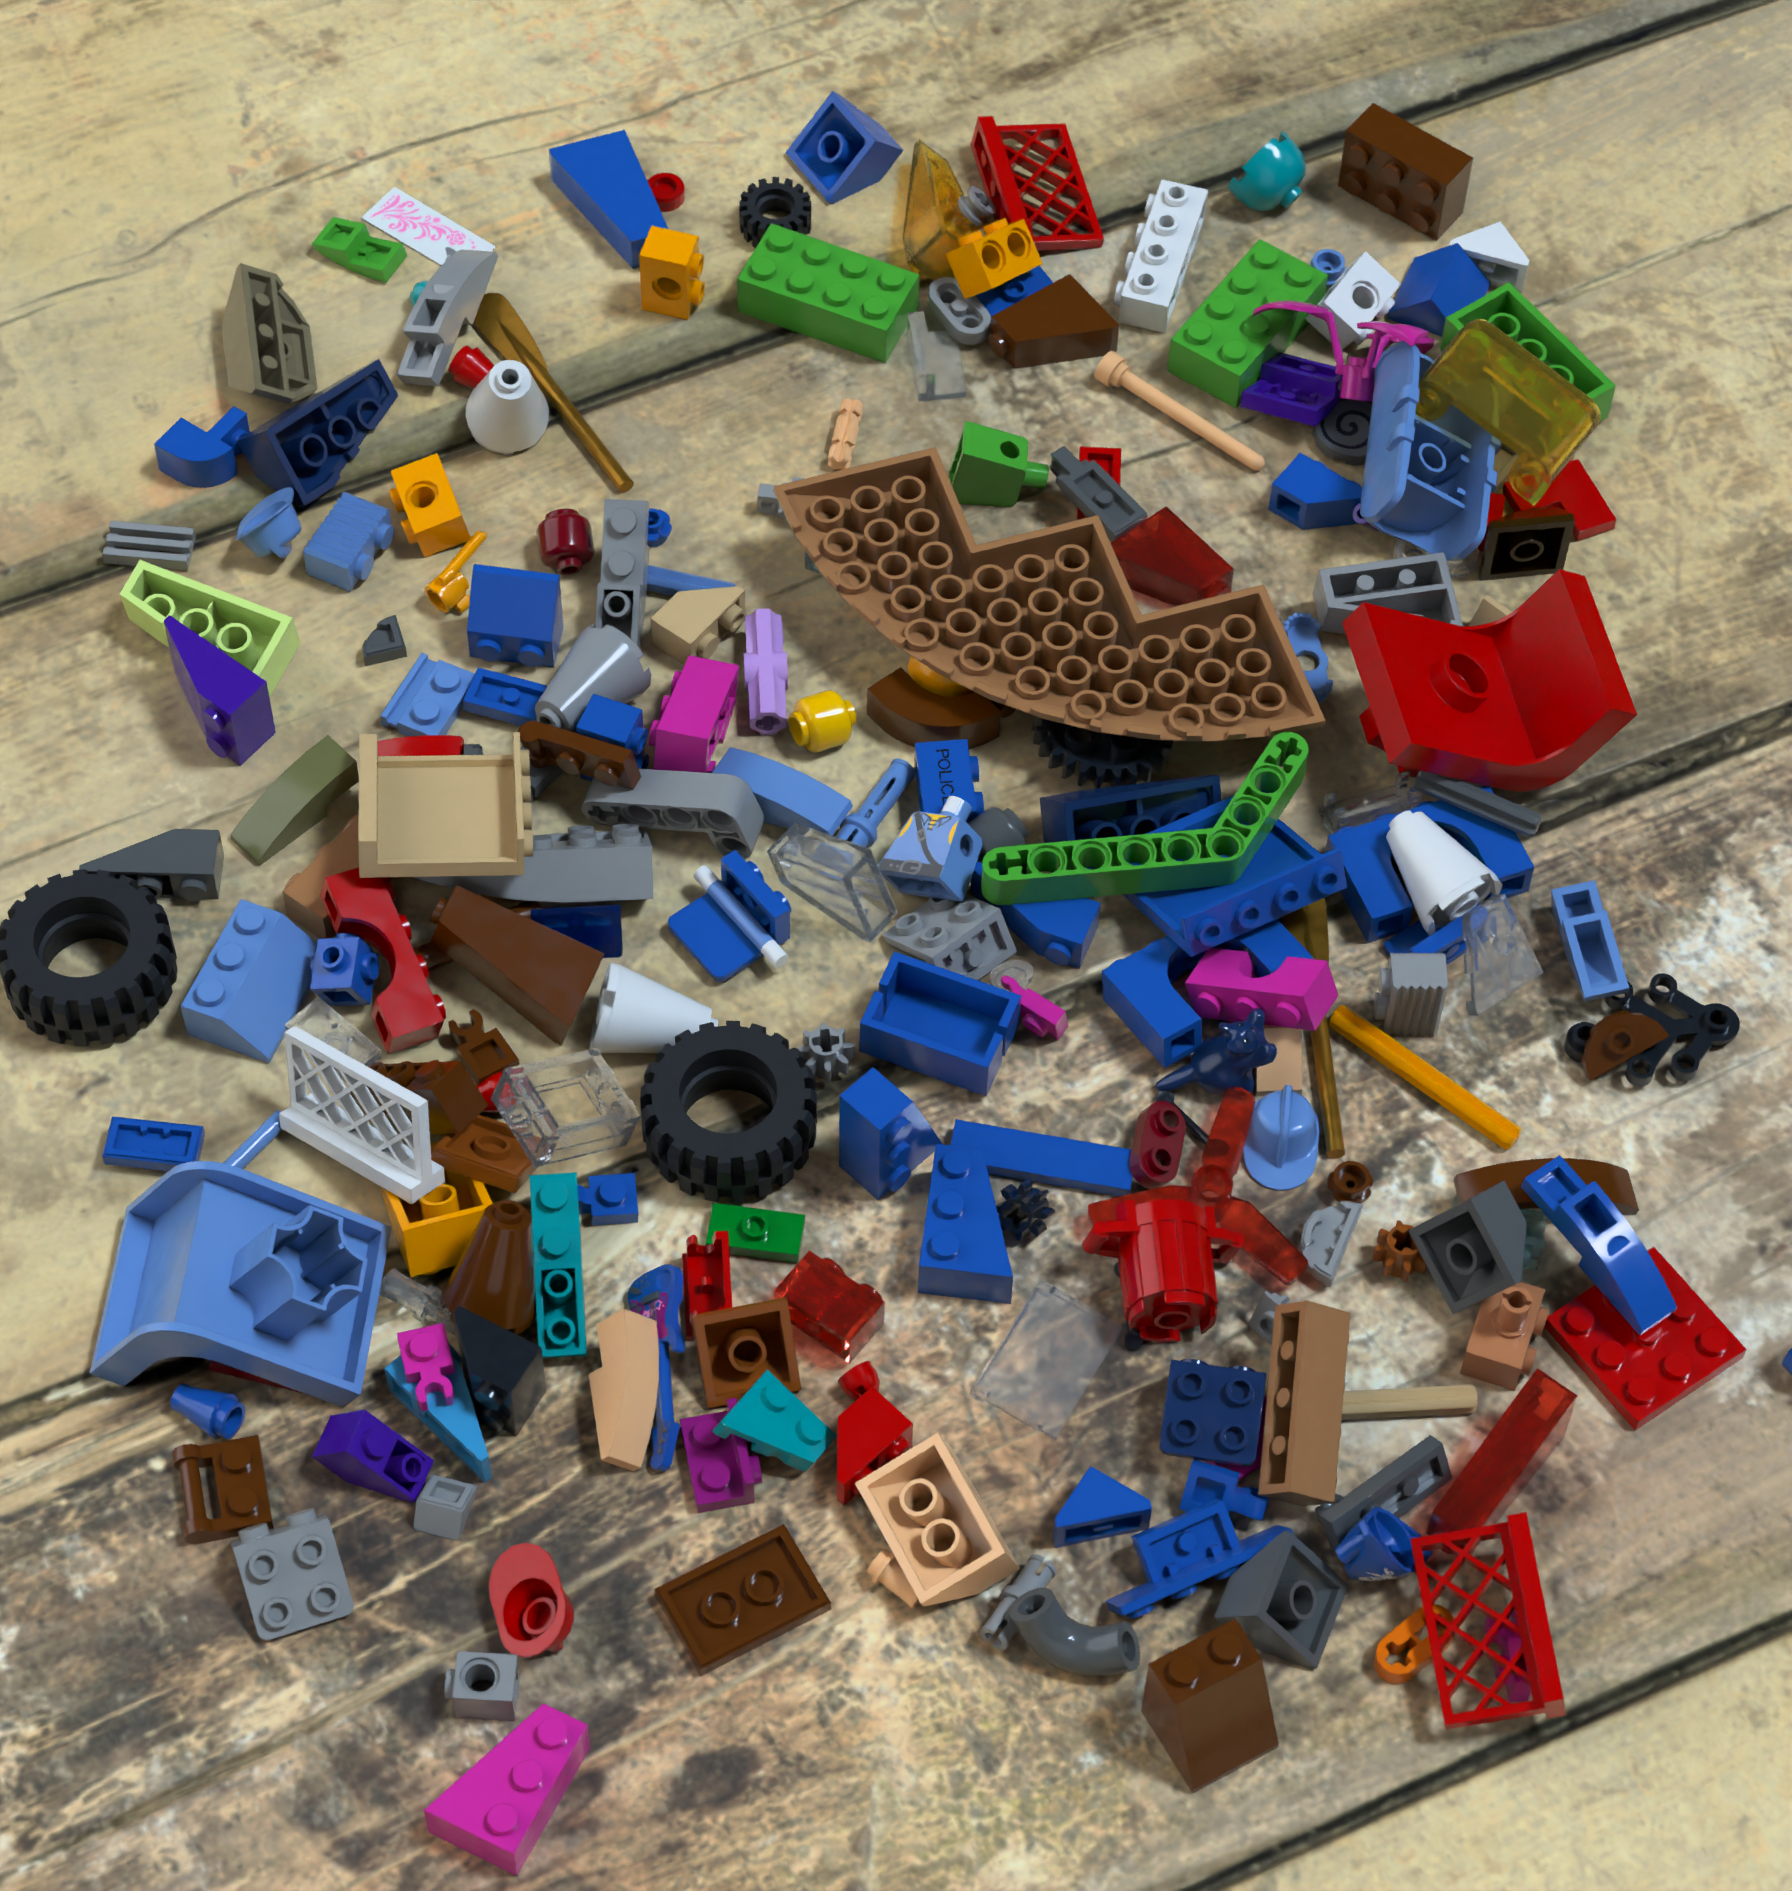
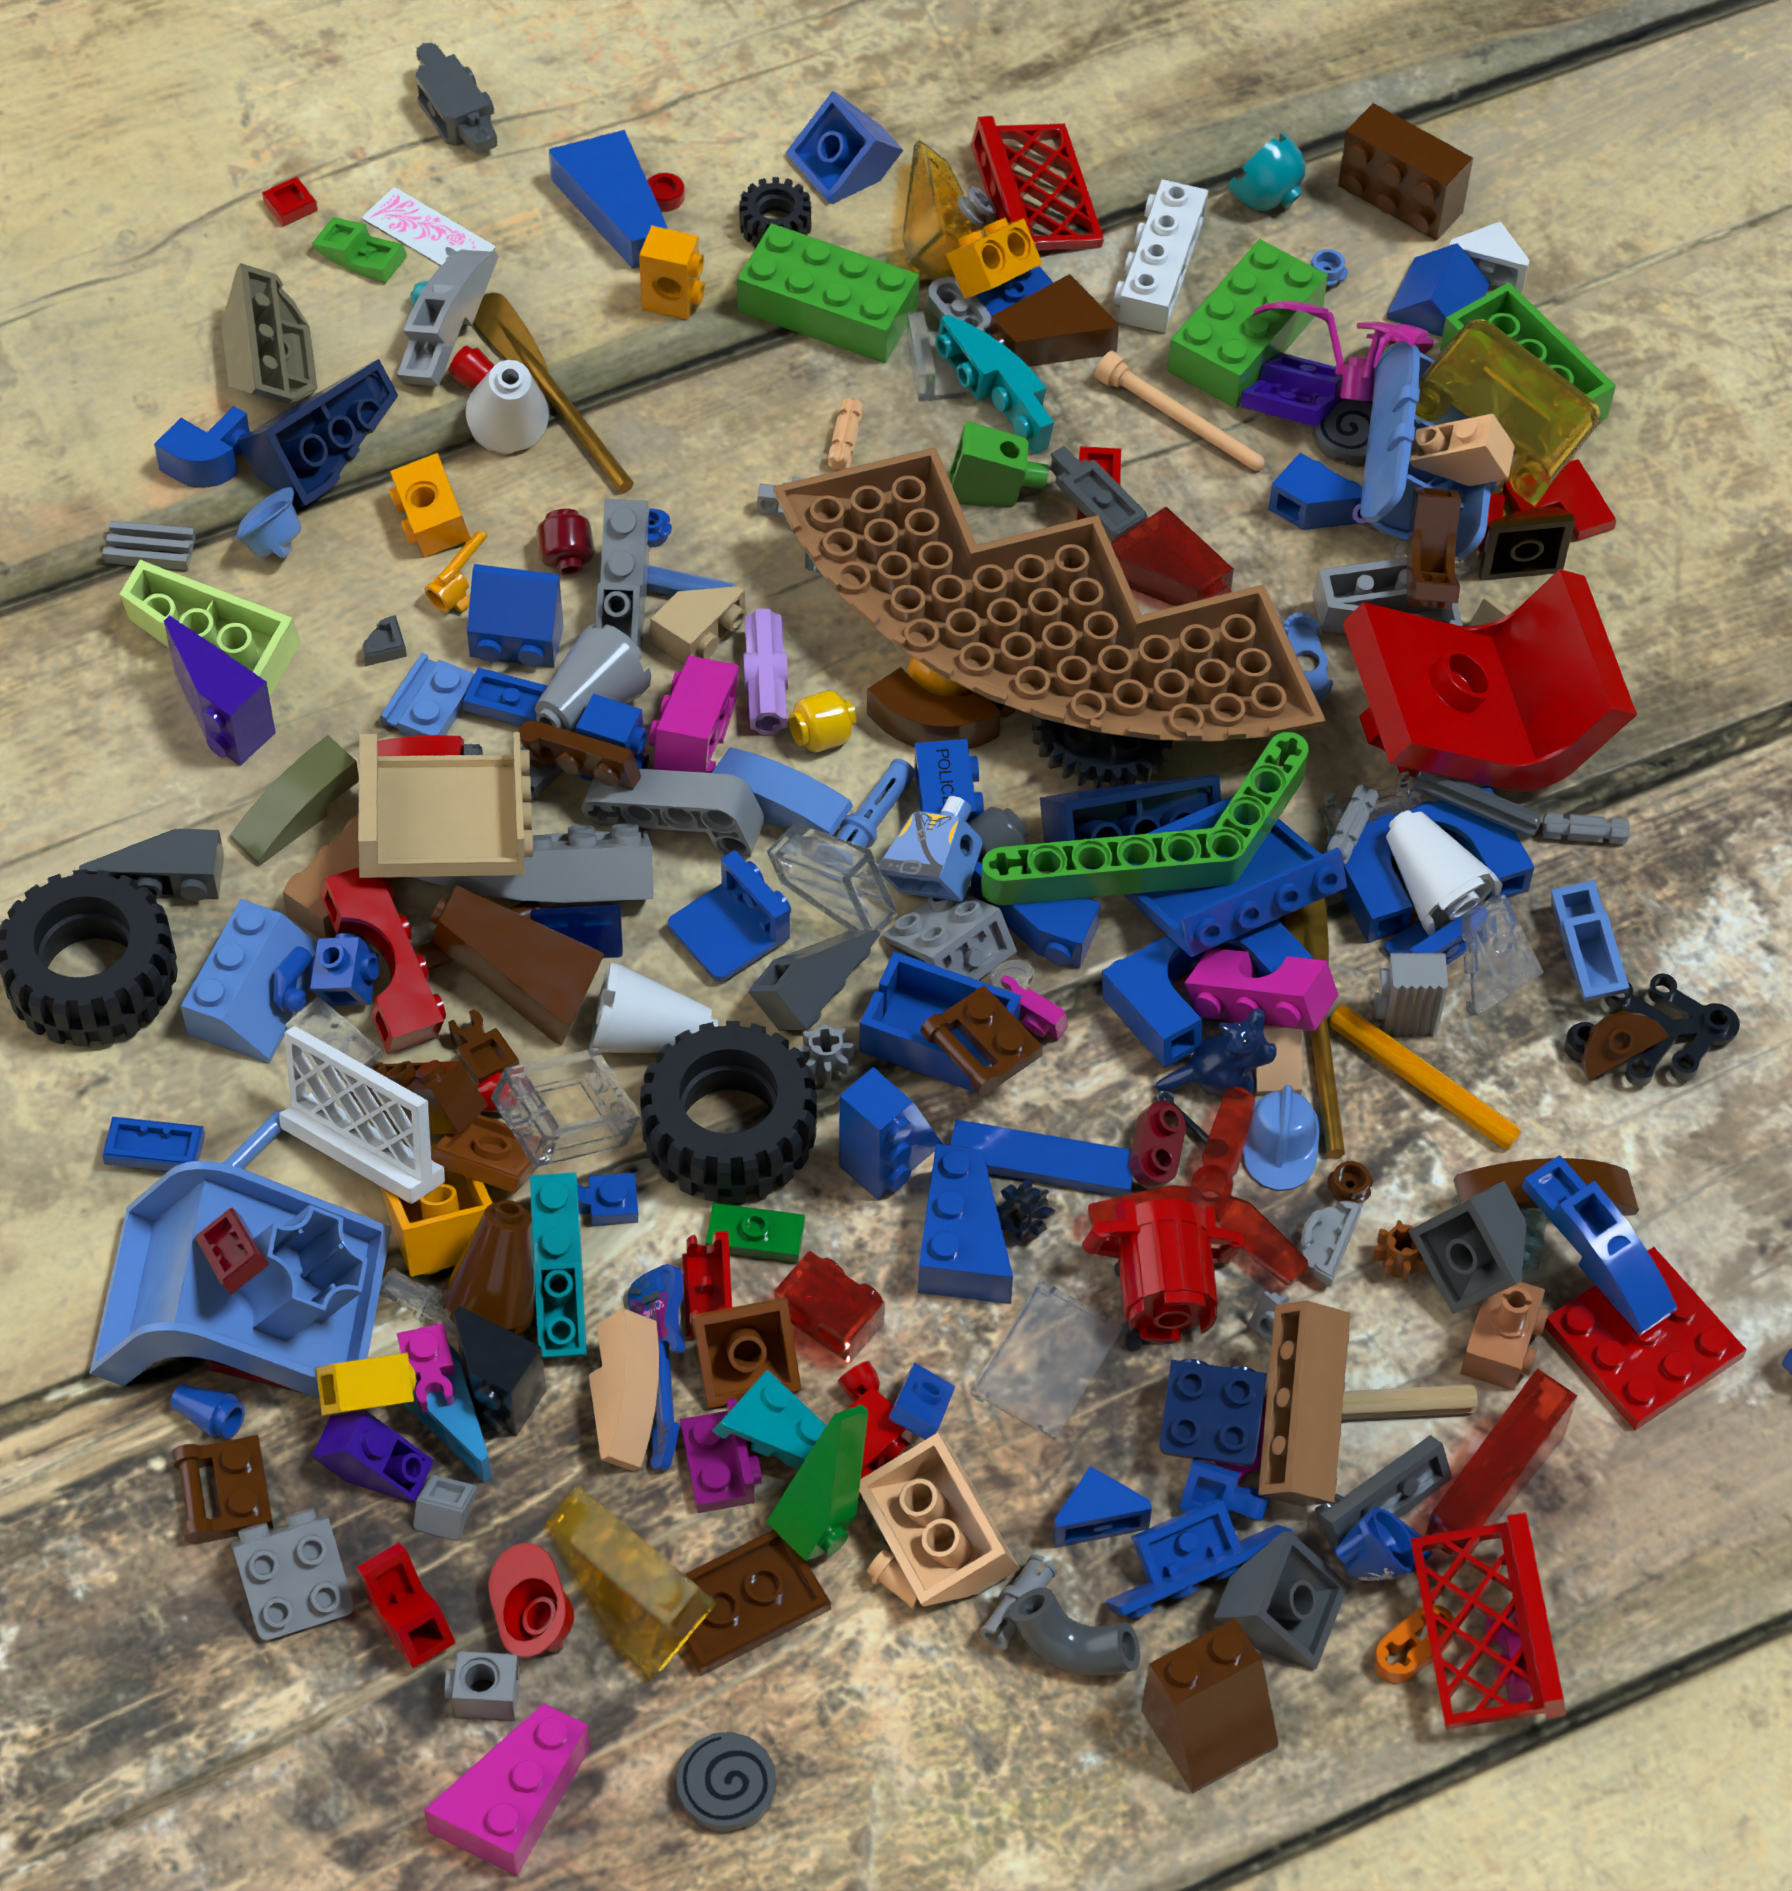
(231, 1250): none -> dark red plate
(285, 980): none -> blue arm
(289, 201): none -> red tile
(348, 541): medium blue brick -> none
(365, 1384): none -> yellow slope
(404, 1607): none -> red brick
(453, 100): none -> dark grey hinge
(633, 1589): none -> clear yellow wedge
(726, 1782): none -> dark grey tile
(741, 916): medium blue bar -> none
(804, 981): none -> dark grey slope
(825, 1489): none -> green slope
(922, 1402): none -> blue plate
(991, 1031): none -> reddish brown plate
(998, 373): none -> teal slope
(1353, 821): none -> light grey axle
(1356, 297): white brick -> none
(1431, 549): none -> reddish brown arch
(1464, 450): none -> light nougat slope
(1585, 828): none -> light grey axle

